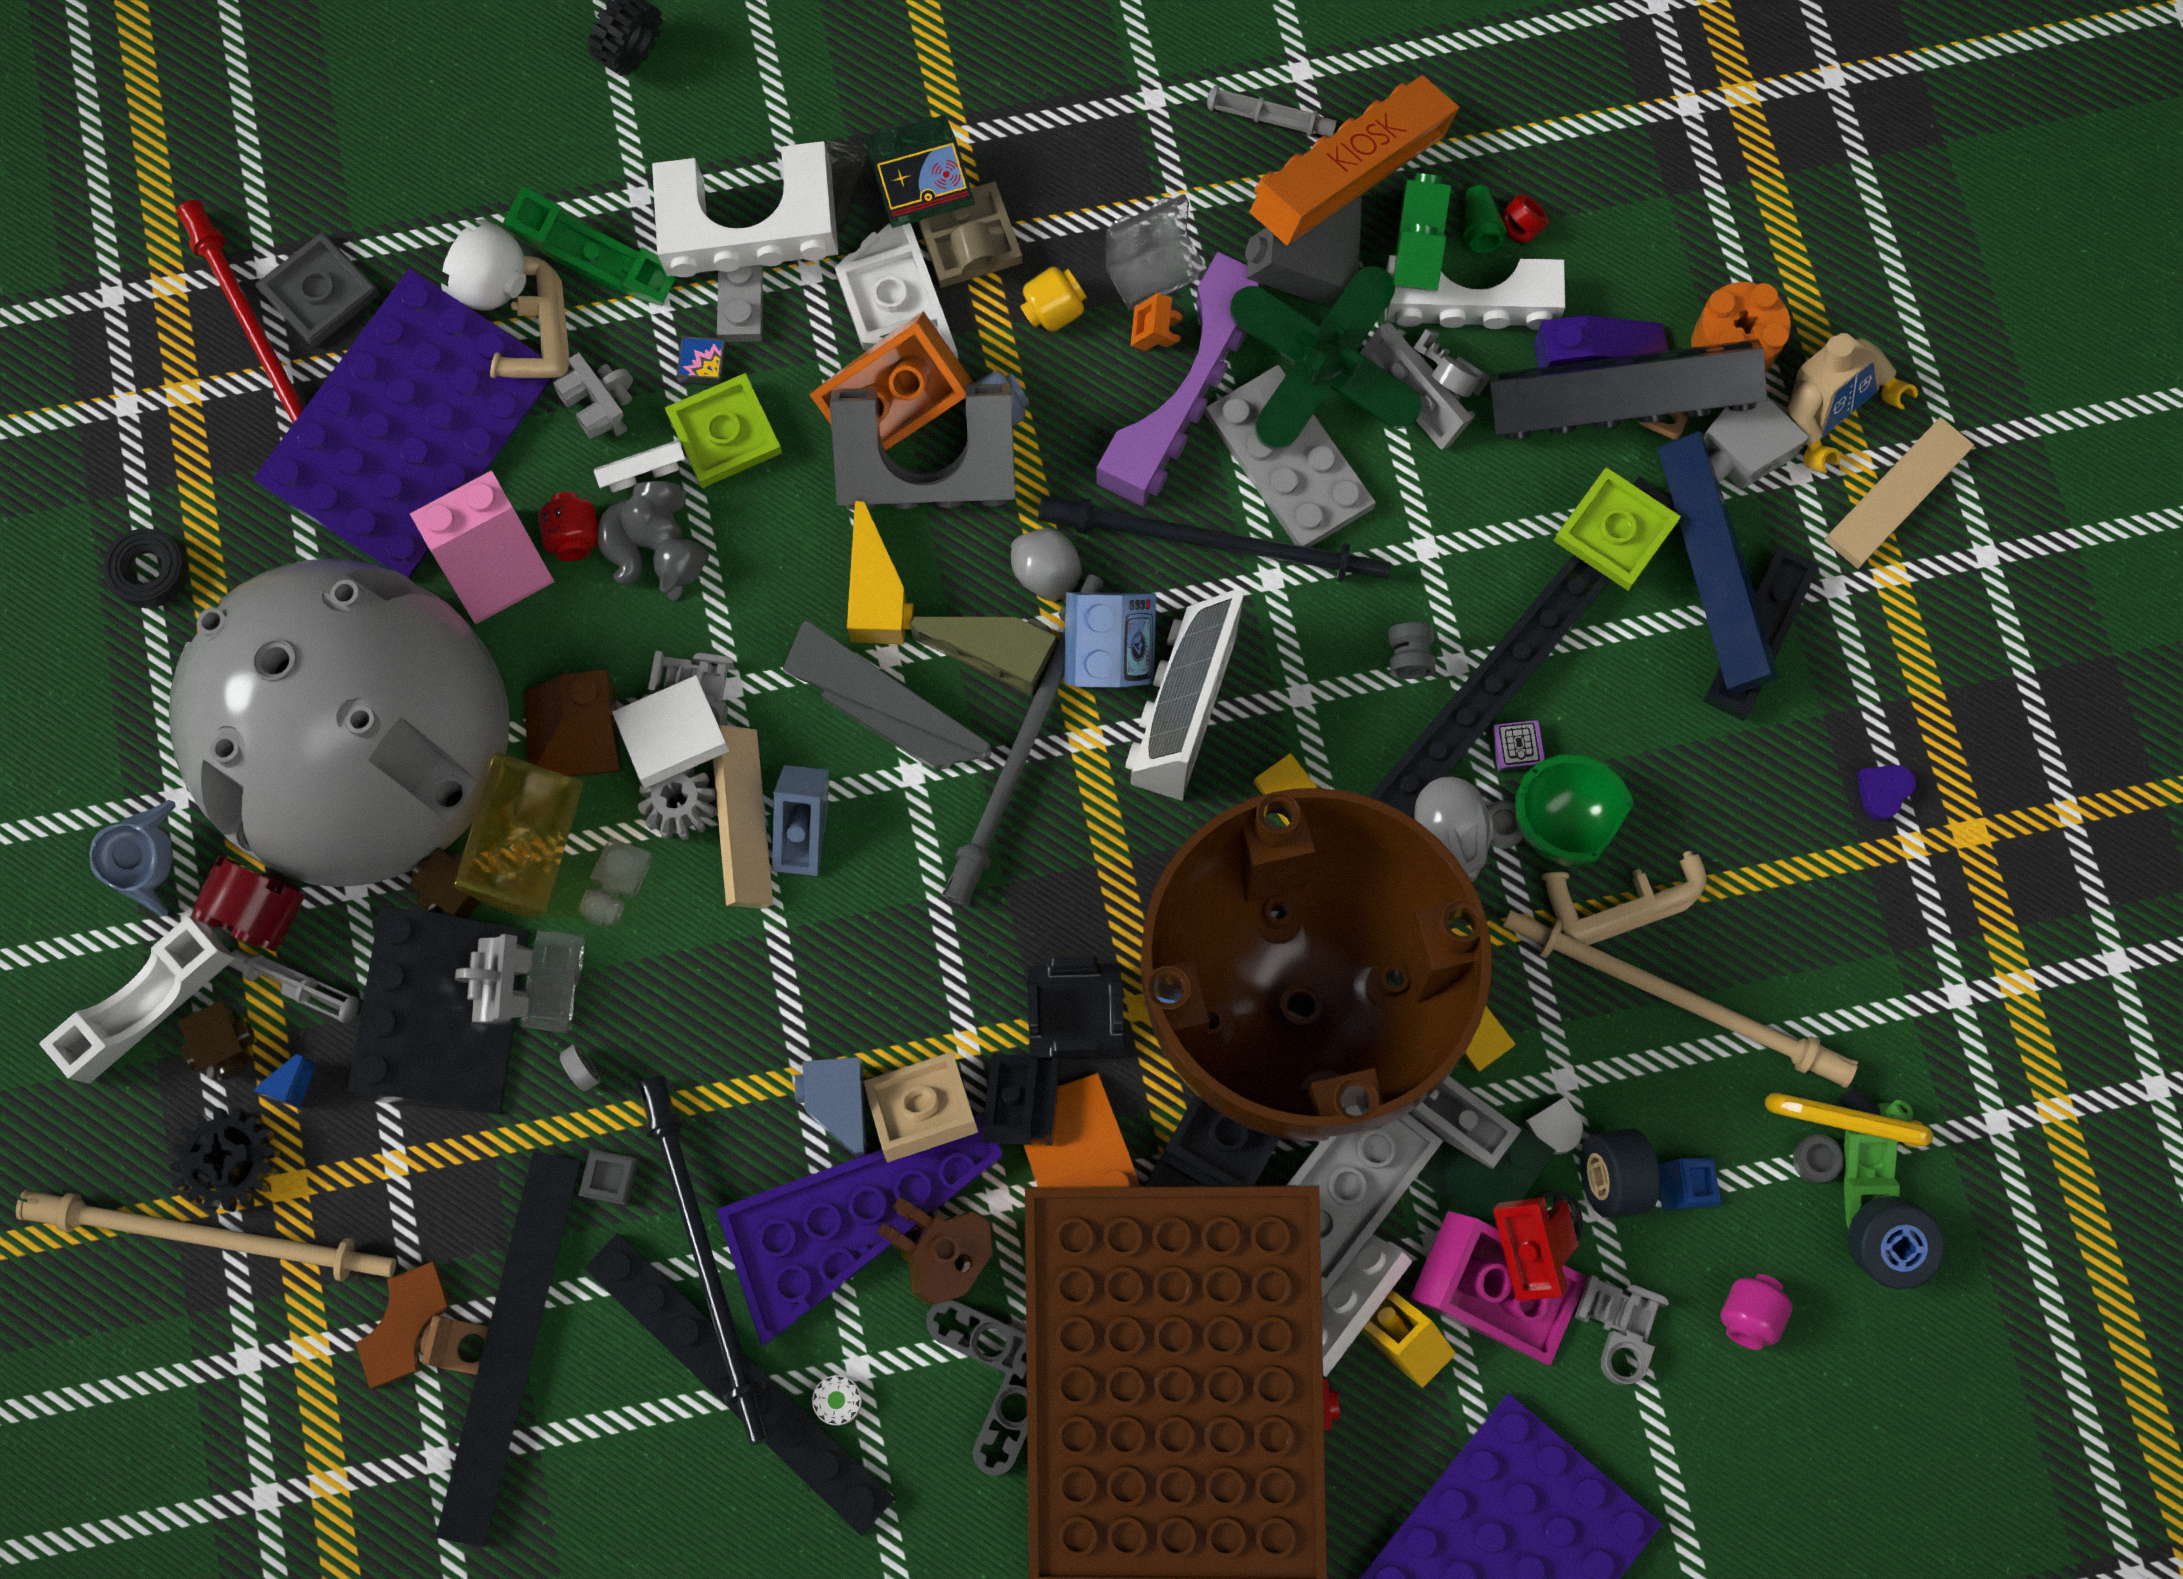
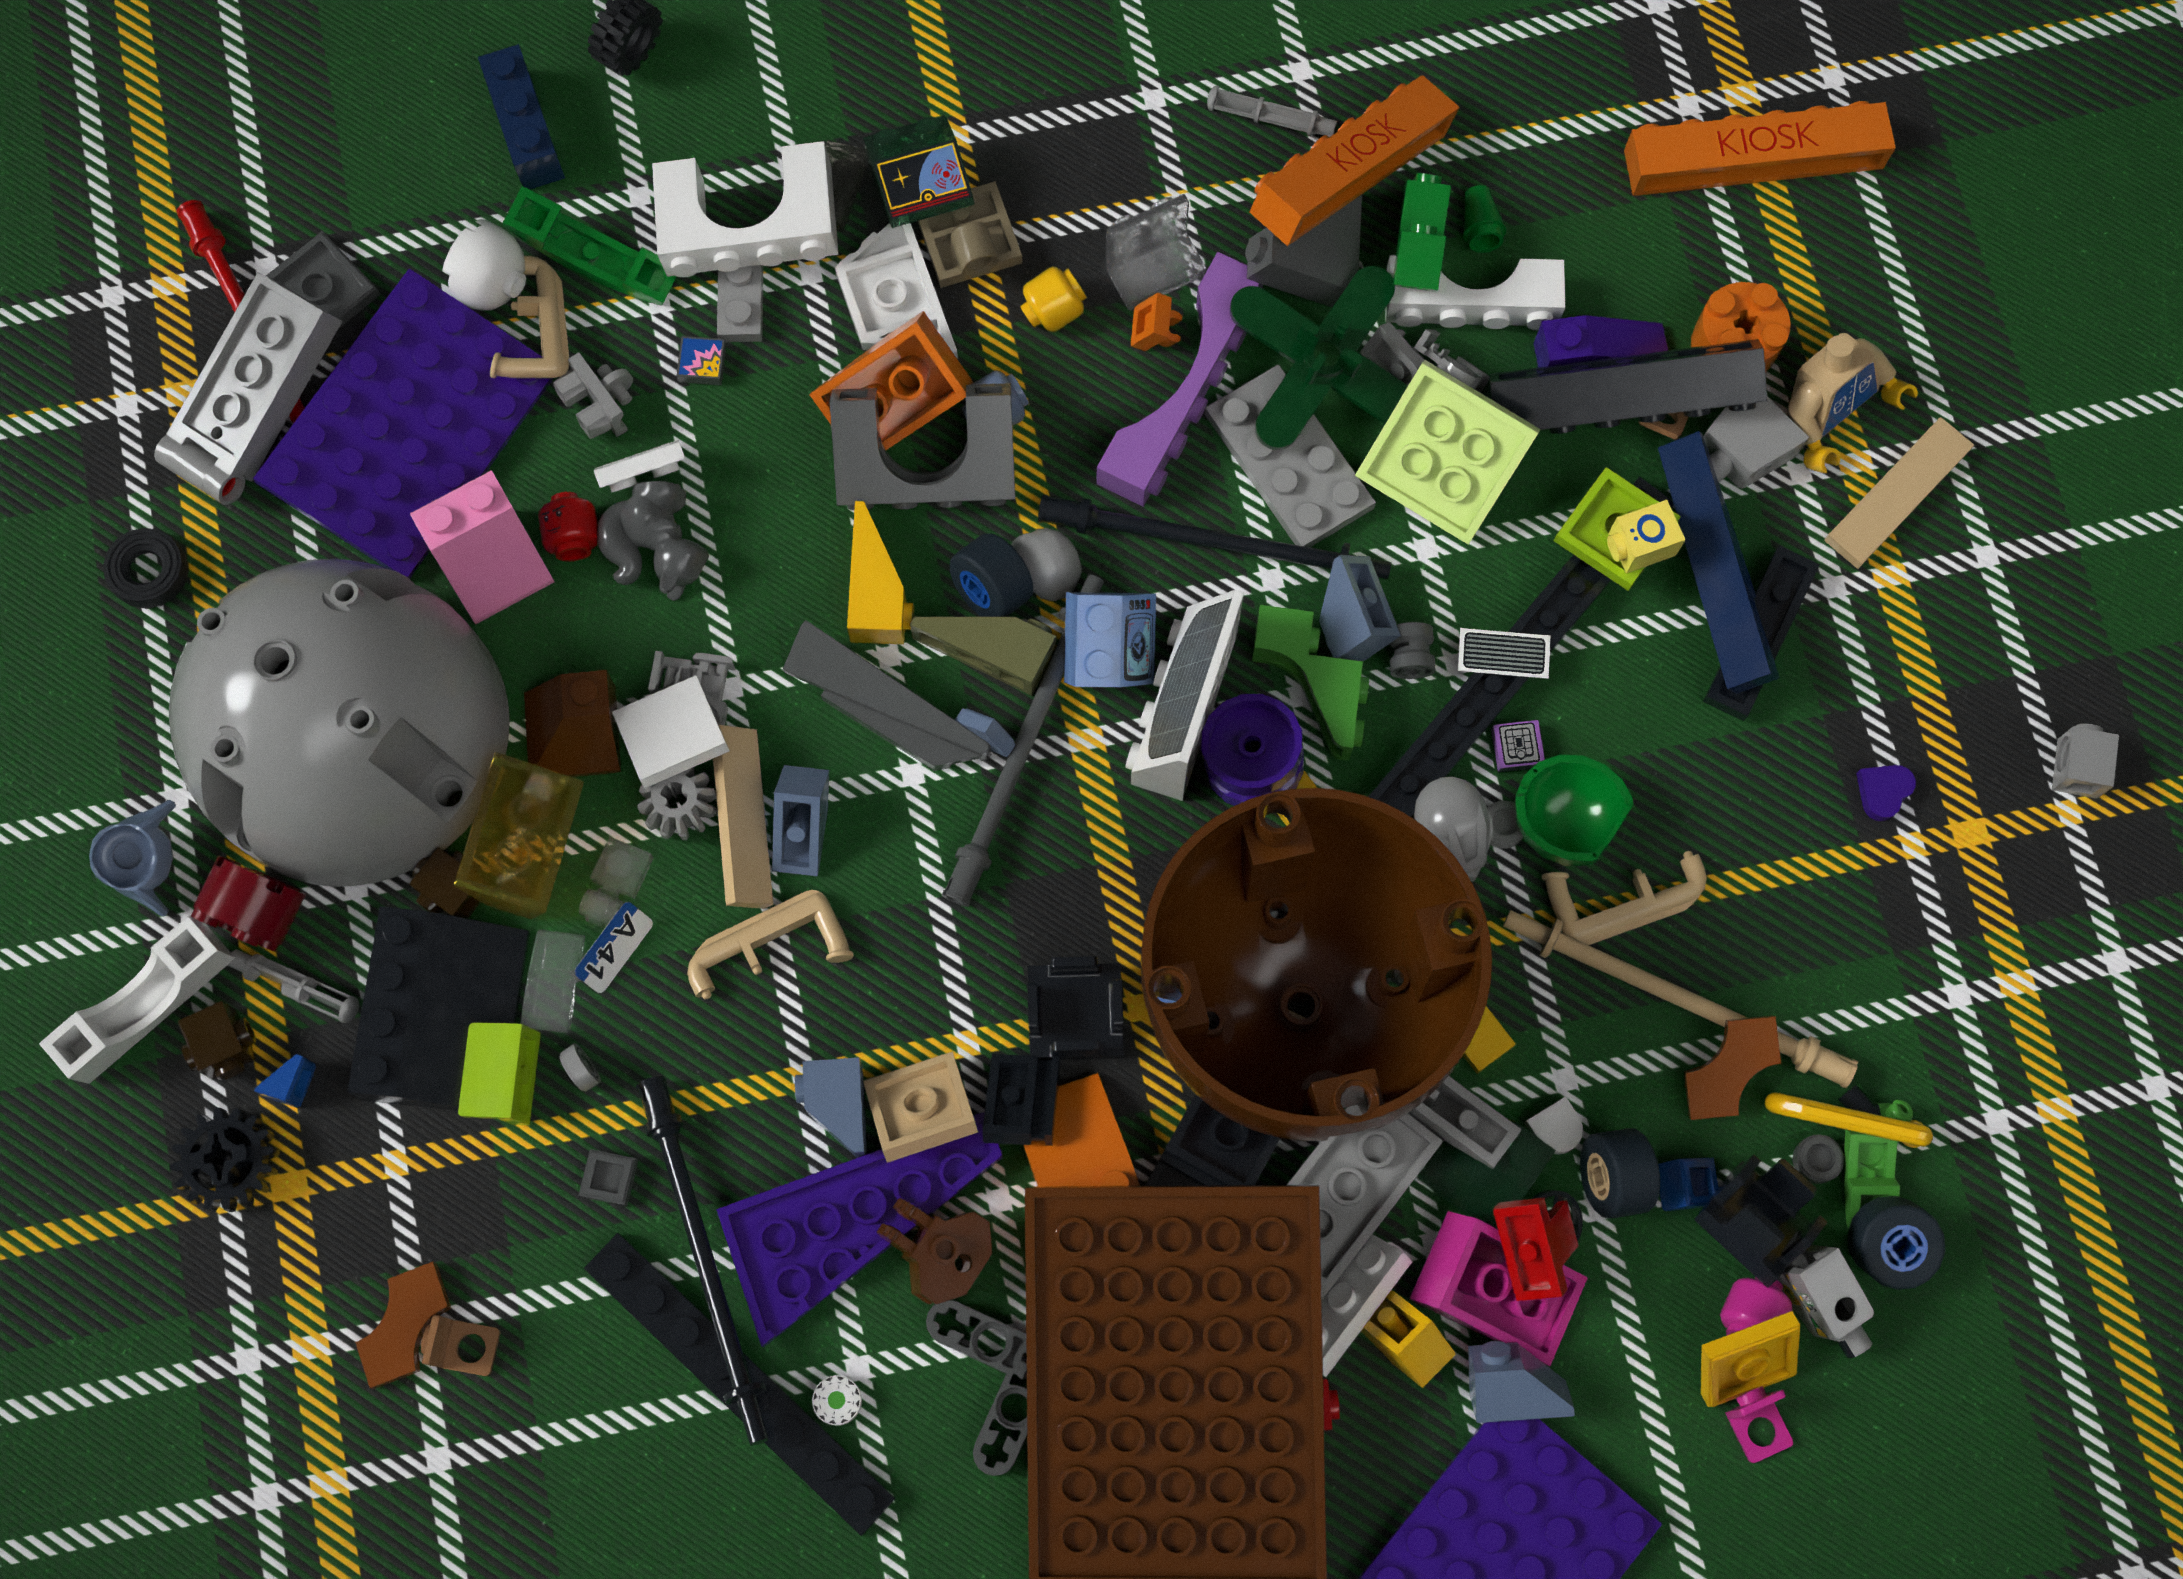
(70, 1212): tan bar -> none
(247, 389): none -> light grey hinge
(493, 979): light grey hips -> none
(499, 1072): none -> lime panel
(508, 1350): black tile -> none
(521, 117): none -> dark blue arch
(613, 947): none -> sticker
(723, 430): lime plate -> none
(764, 928): none -> tan piece
(988, 730): none -> sand blue tile
(991, 576): none -> black wheel
(1252, 748): none -> dark purple wheel
(1330, 684): none -> bright green arch
(1356, 610): none -> sand blue slope
(1447, 452): none -> yellowish green plate
(1504, 653): none -> sticker
(1514, 1385): none -> sand blue slope
(1528, 215): red tile -> none
(1628, 1315): light grey piece -> none
(1645, 536): none -> light yellow brick
(1745, 1050): none -> dark orange tile
(1750, 1359): none -> yellow tile
(1753, 1405): none -> dark pink bracket
(1759, 148): none -> orange brick
(1761, 1217): none -> black panel
(1828, 1298): none -> light grey torso
(2085, 761): none -> light grey brick

